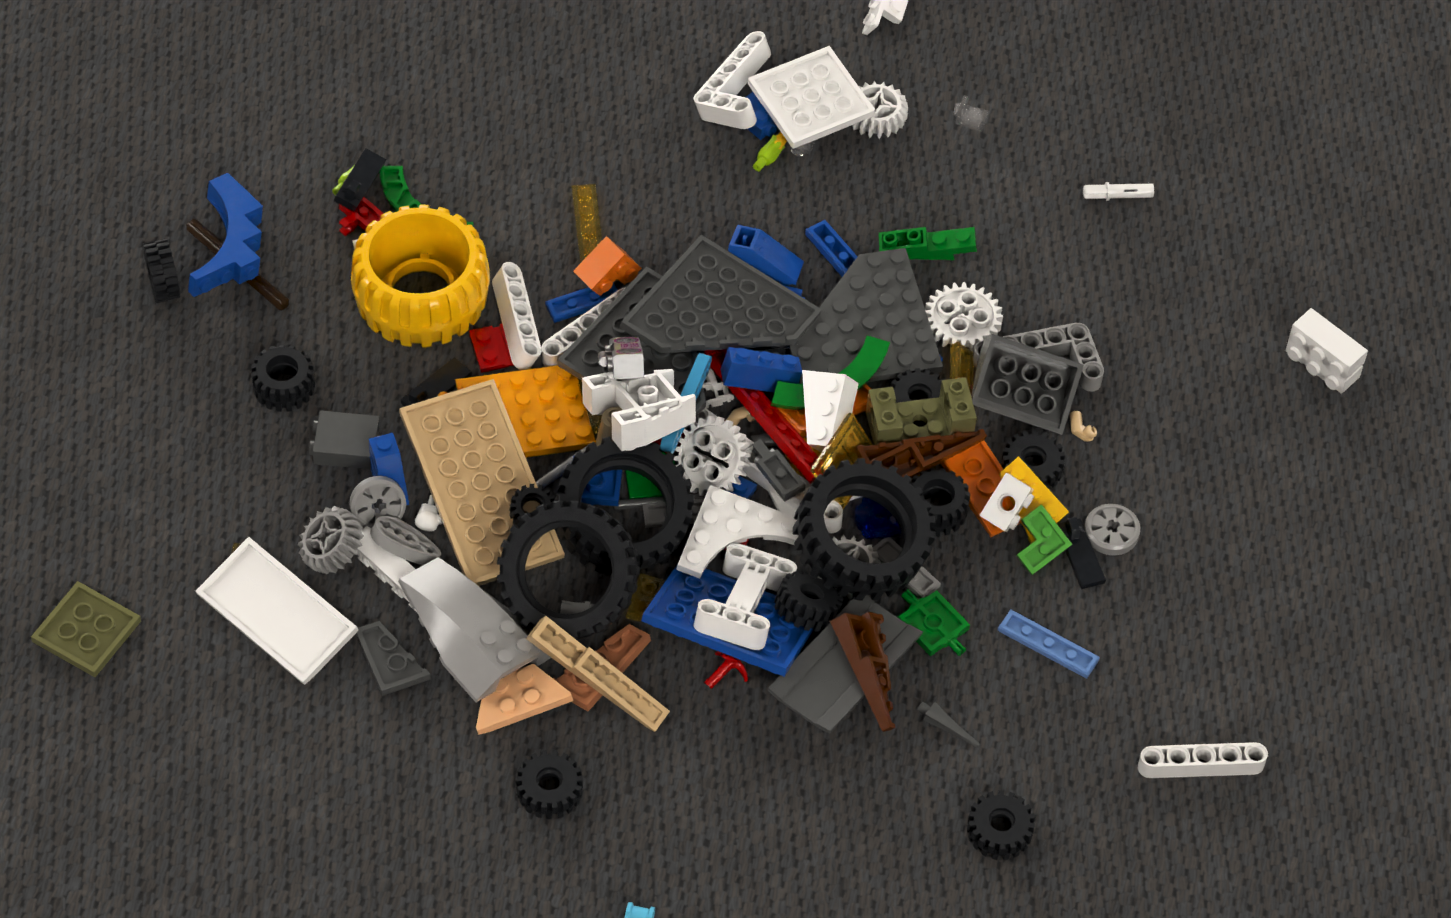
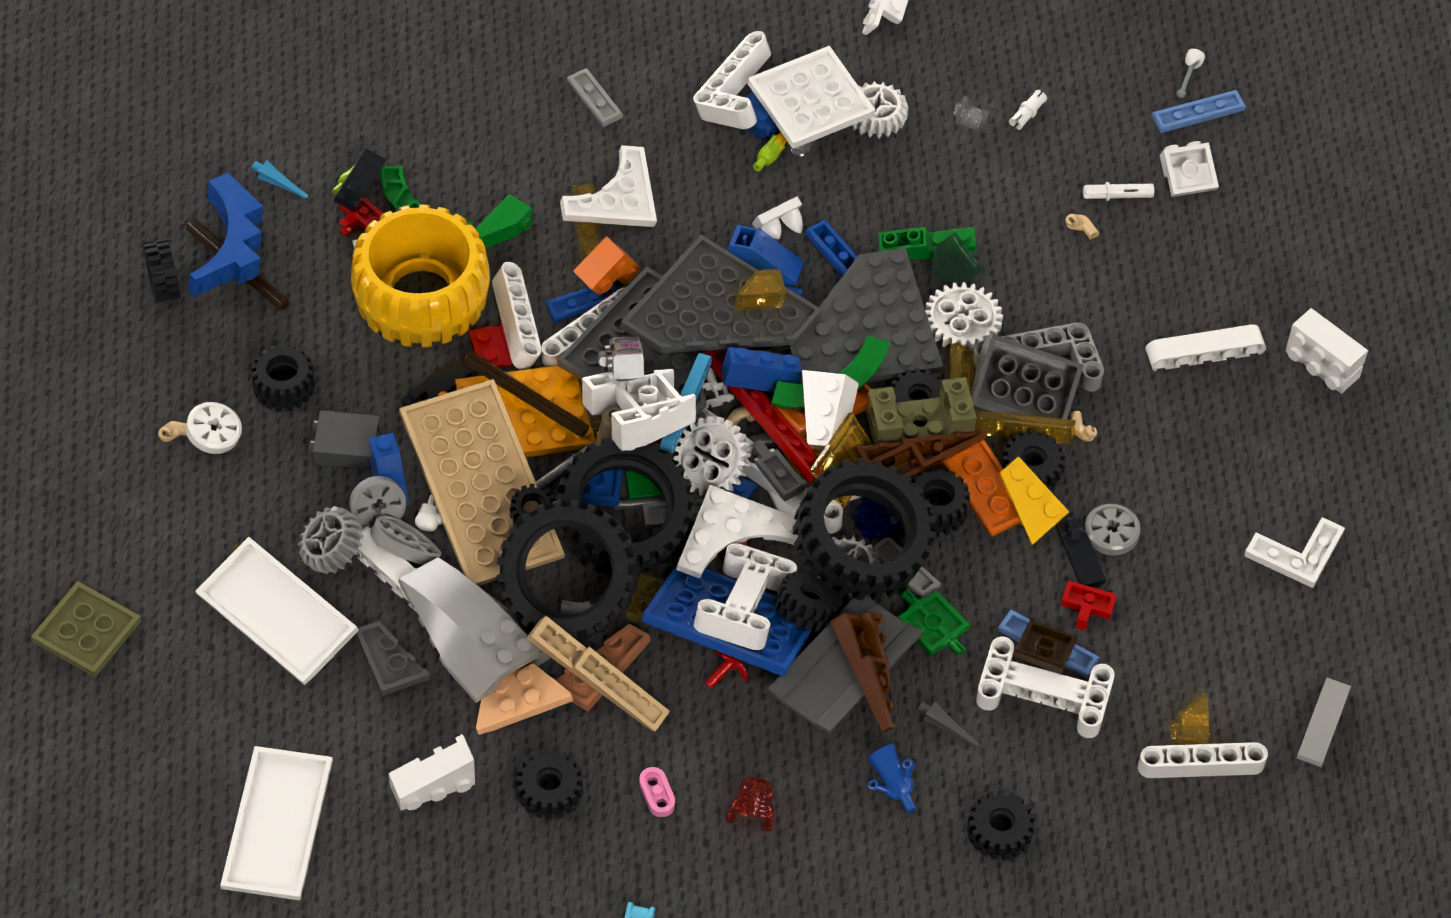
(172, 430): none -> tan arm
(227, 431): none -> white wheel
(270, 174): none -> dark azure piece
(276, 823): none -> white tile
(434, 777): none -> white wedge
(505, 222): none -> green slope
(526, 394): none -> dark brown axle
(594, 97): none -> light grey tile
(621, 201): none -> white plate
(659, 793): none -> bright pink plate
(754, 801): none -> clear red piece
(762, 291): none -> clear yellow slope
(787, 212): none -> white tile
(897, 782): none -> blue piece
(954, 261): none -> clear green plate
(994, 509): white brick -> none
(1008, 425): none -> clear yellow plate
(1028, 109): none -> white pin
(1045, 647): none -> dark brown tile
(1045, 686): none -> white beam
(1049, 540): bright green plate -> none
(1082, 223): none -> tan arm
(1088, 601): none -> red plate
(1189, 168): none -> white plate
(1192, 723): none -> clear yellow slope
(1194, 59): none -> hinge
(1198, 111): none -> medium blue tile
(1205, 346): none -> white beam
(1300, 567): none -> white plate
(1323, 722): none -> light grey slope

